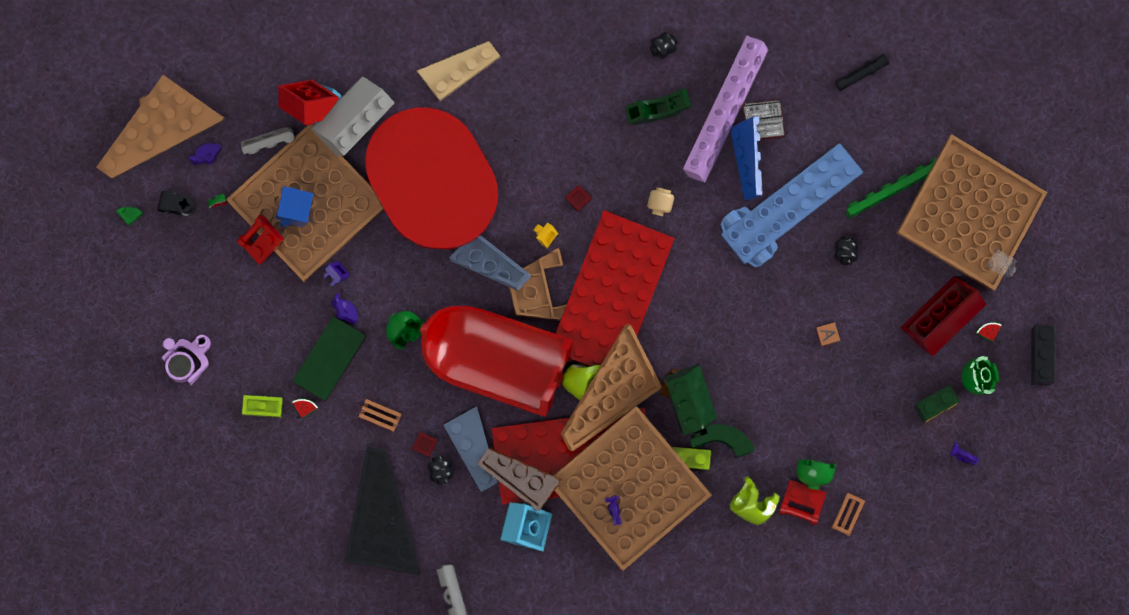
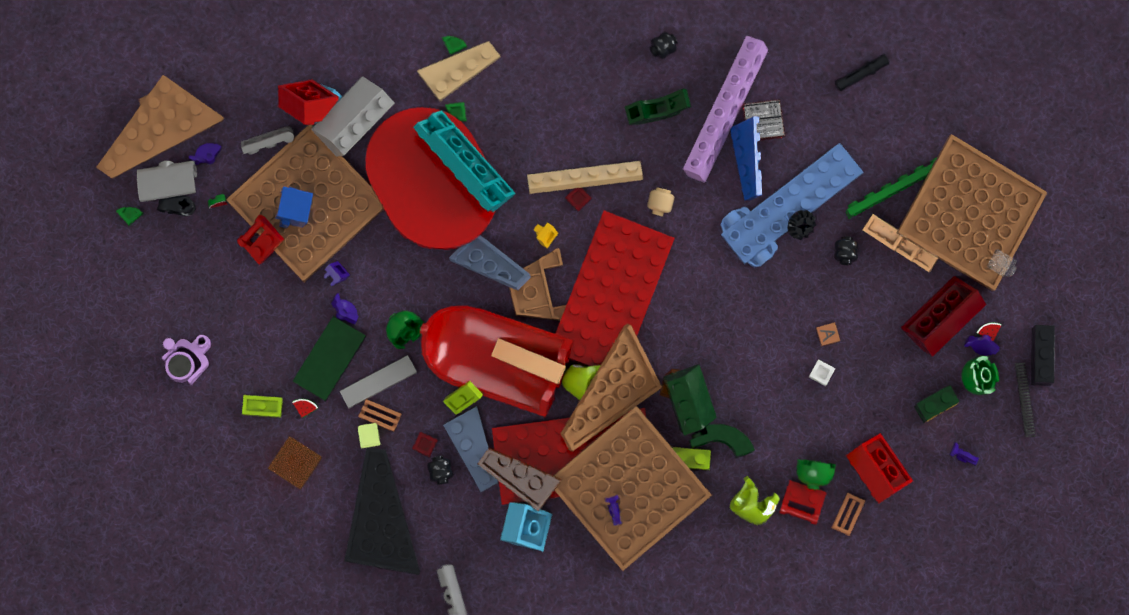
(166, 180): none -> light grey panel
(295, 463): none -> clear orange plate
(369, 435): none -> yellowish green slope
(378, 382): none -> light grey tile
(453, 44): none -> green tile
(457, 110): none -> green tile
(462, 397): none -> lime plate
(464, 161): none -> teal slope
(528, 361): none -> light nougat slope
(585, 177): none -> tan plate
(796, 220): none -> black gear
(822, 372): none -> white plate
(879, 468): none -> red slope
(887, 235): none -> light nougat slope
(982, 345): none -> dark purple piece
(1022, 399): none -> dark grey piece

